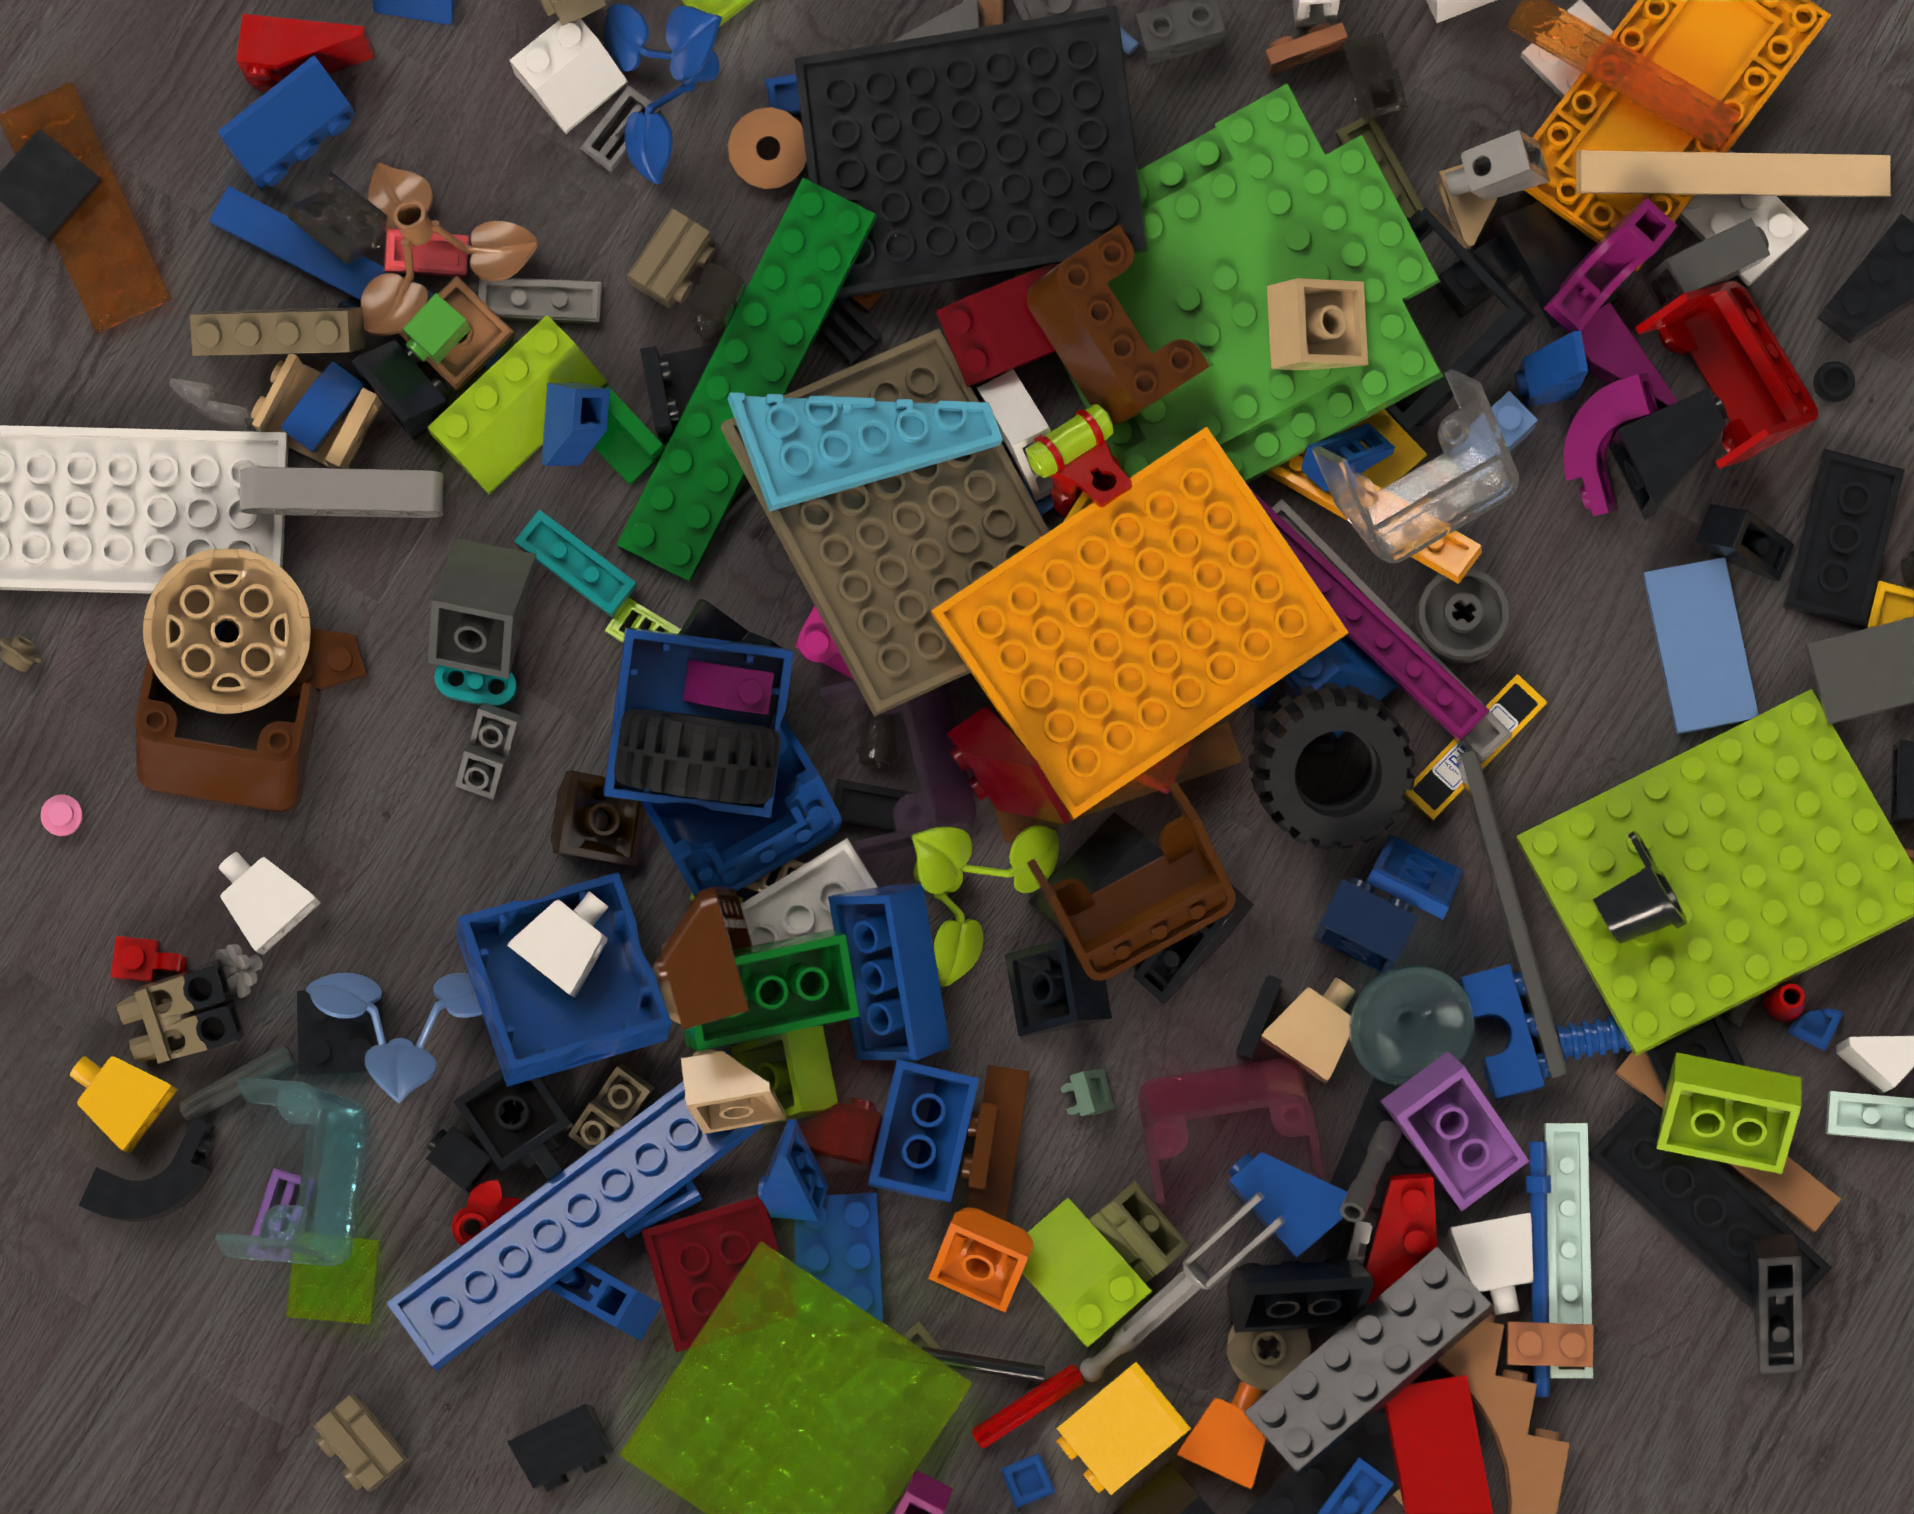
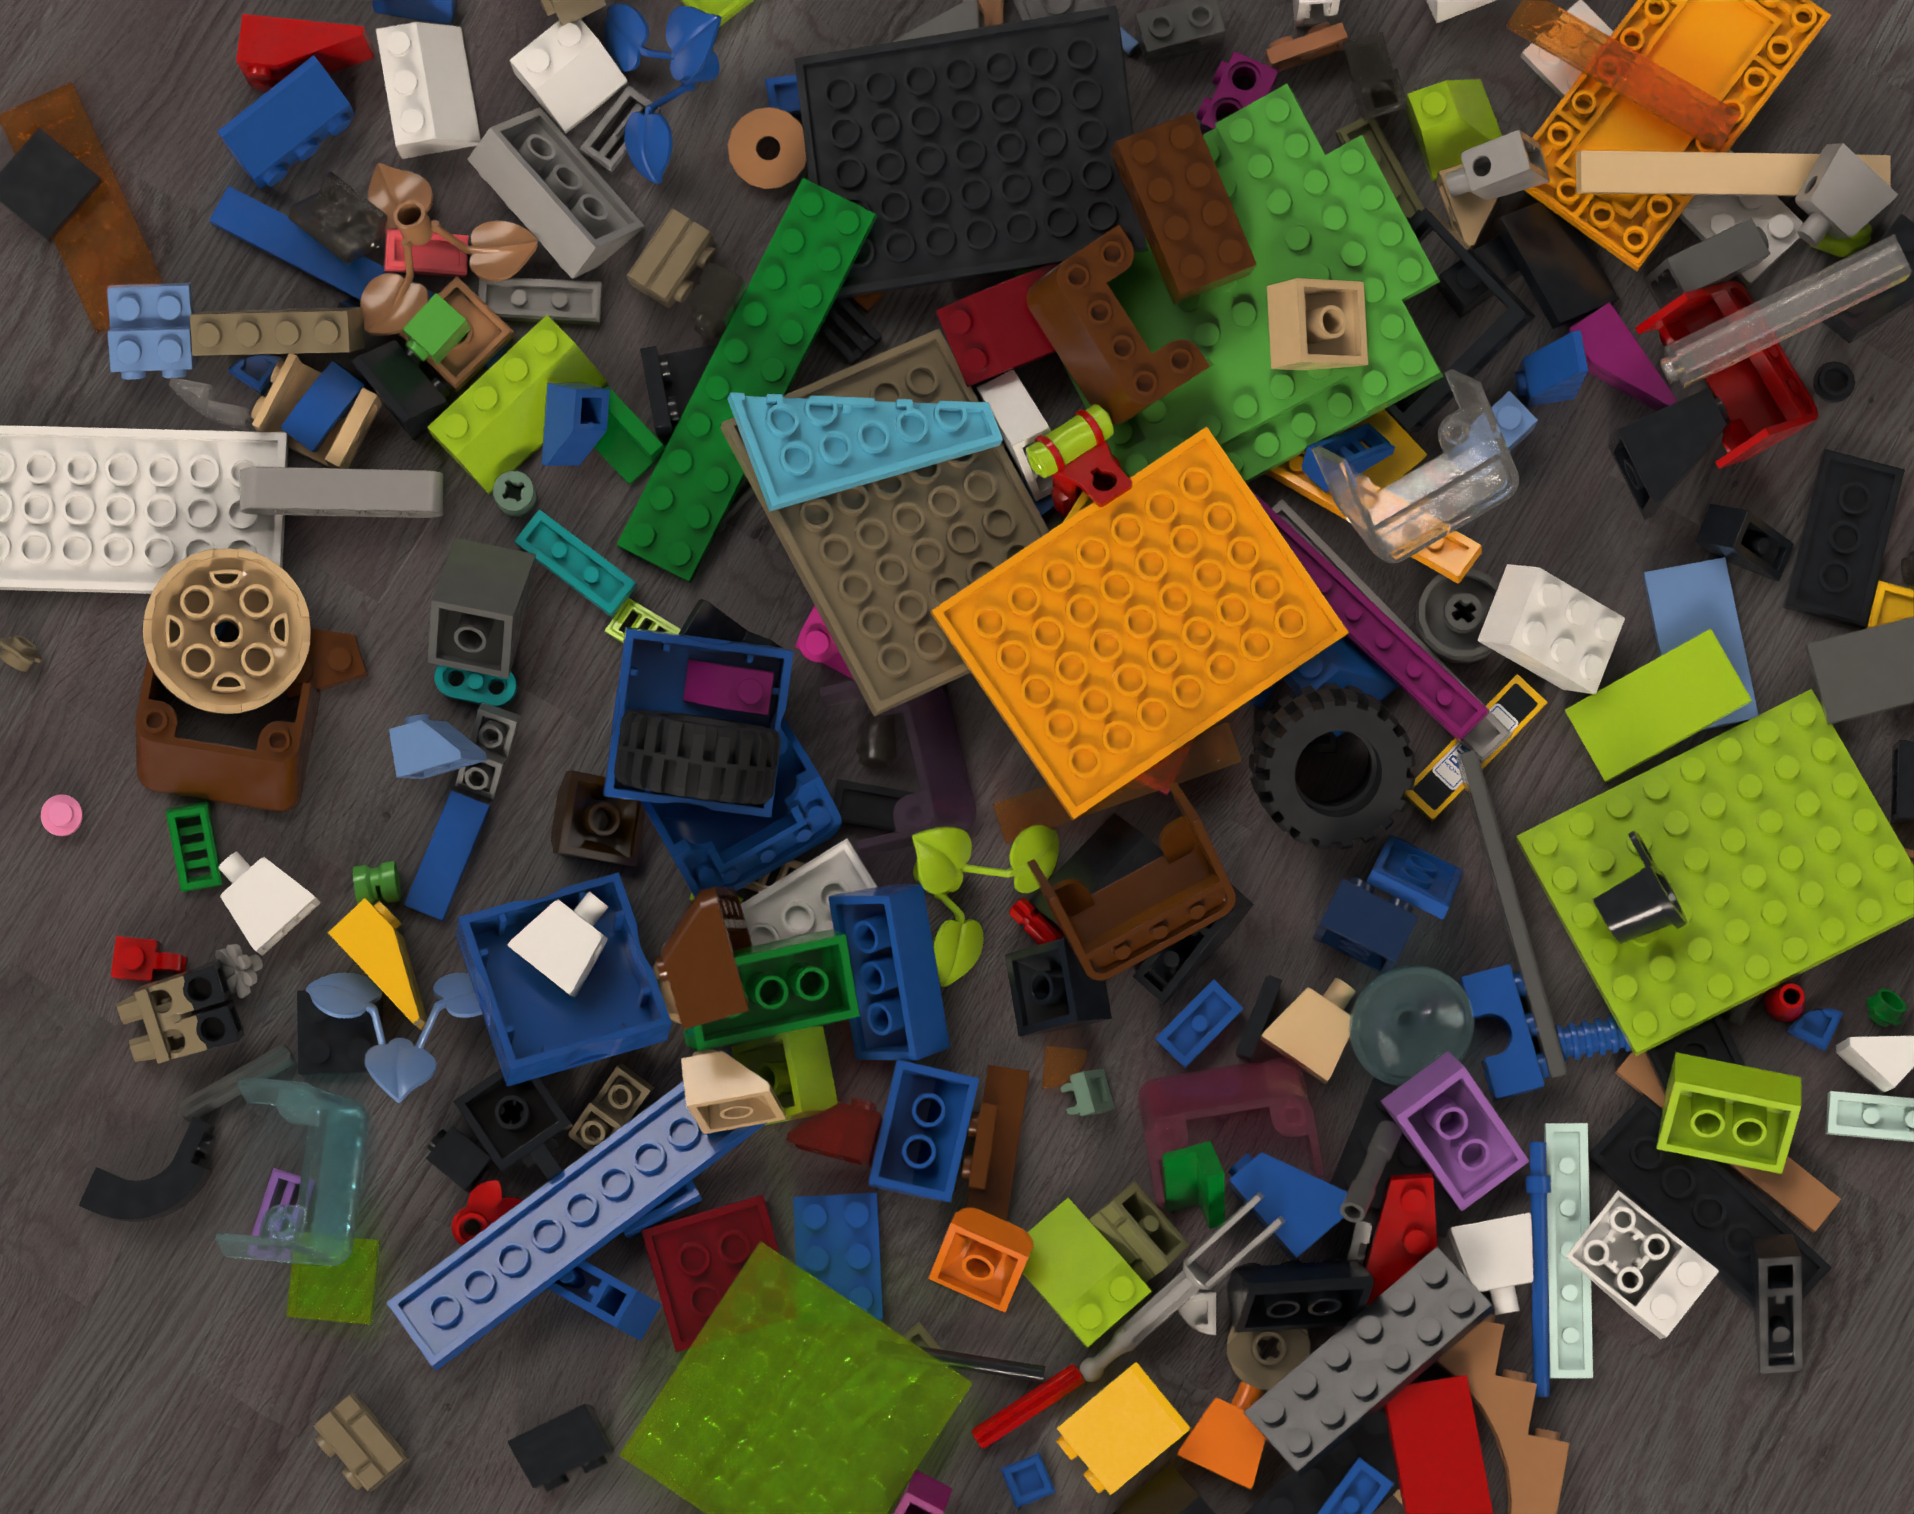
(121, 1099): yellow torso -> none
(150, 329): none -> medium blue plate
(173, 816): none -> green slope
(255, 371): none -> blue tile
(377, 882): none -> bright green wheel
(381, 952): none -> yellow slope
(428, 88): none -> white slope
(431, 748): none -> medium blue slope
(447, 856): none -> blue tile
(519, 501): none -> sand green wheel
(554, 191): none -> light grey slope
(794, 1180): blue slope -> none
(1003, 769): dark red slope -> none
(1035, 924): none -> red axle
(1060, 1064): none -> clear orange tile
(1183, 208): none -> reddish brown brick
(1194, 1178): none -> green panel
(1199, 1023): none -> blue plate
(1200, 1312): none -> white tile
(1228, 97): none -> magenta brick
(1449, 121): none -> lime slope
(1549, 1344): nougat plate -> none
(1551, 629): none -> white brick
(1592, 431): magenta arch -> none
(1609, 264): magenta arch -> none
(1641, 1265): none -> white slope
(1658, 705): none -> lime tile
(1785, 313): none -> clear brick
(1840, 195): none -> light grey torso
(1846, 246): none -> lime arm
(1886, 1008): none -> green plate

